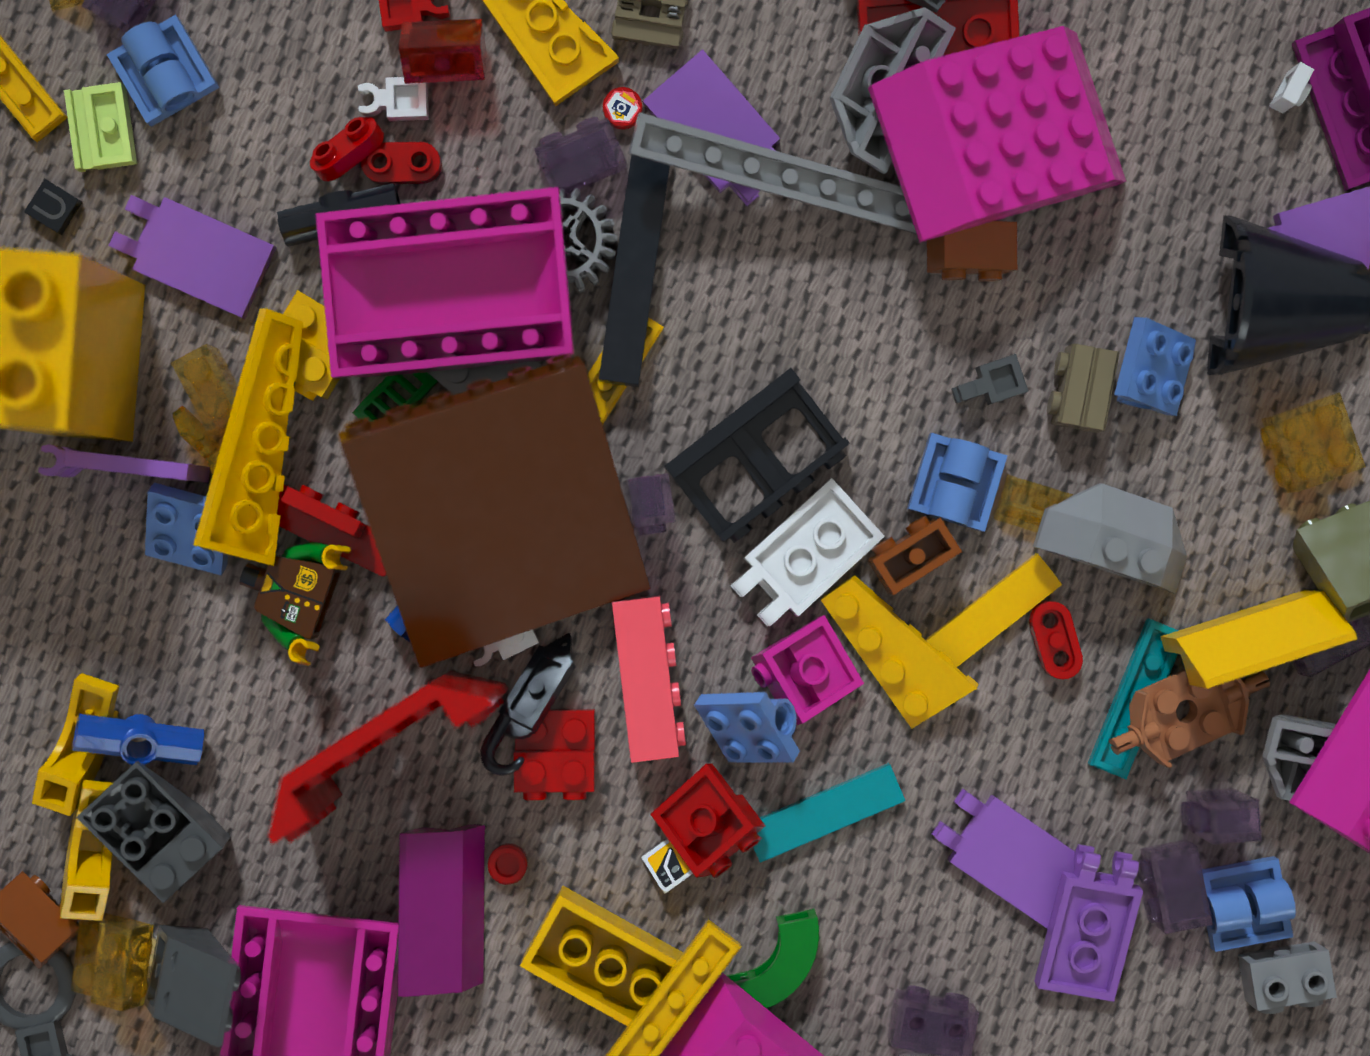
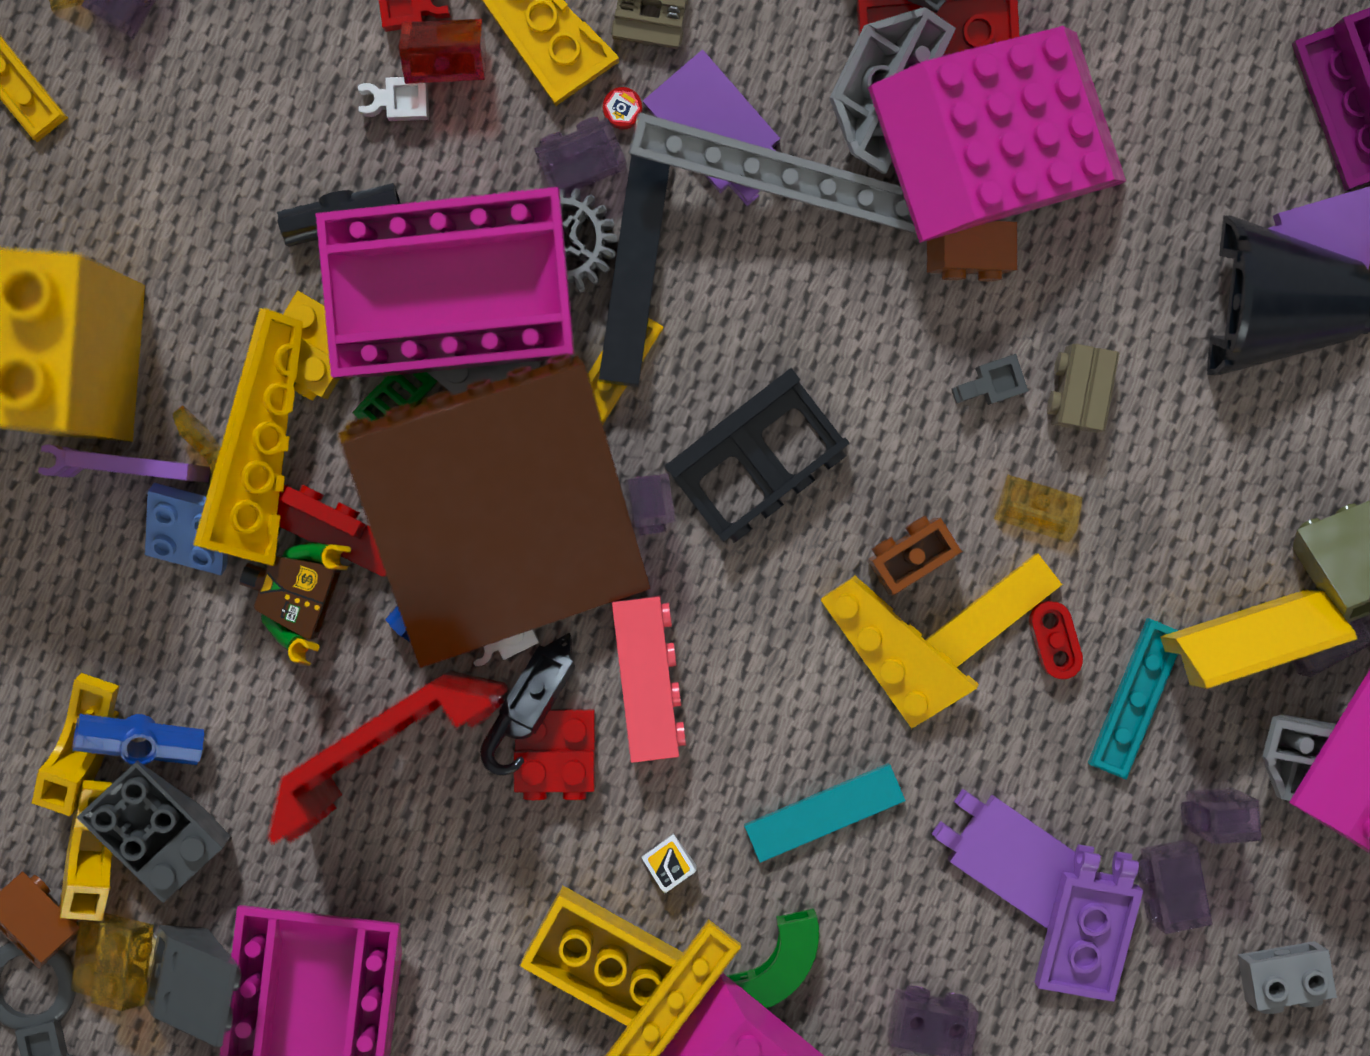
(53, 206): black tile -> none
(100, 127): yellowish green plate -> none
(161, 69): medium blue plate -> none
(197, 254): medium lavender tile -> none
(208, 386): clear yellow brick -> none
(346, 149): red plate -> none
(400, 163): red plate -> none
(441, 910): magenta slope -> none
(507, 864): red tile -> none
(708, 822): red plate -> none
(750, 726): medium blue plate -> none
(807, 669): dark pink plate -> none
(808, 552): white tile -> none
(957, 481): medium blue plate -> none
(1116, 535): light grey wedge -> none
(1154, 367): medium blue plate -> none
(1210, 715): nougat plate -> none
(1248, 904): medium blue plate -> none
(1293, 88): white plate -> none
(1312, 443): clear yellow plate -> none

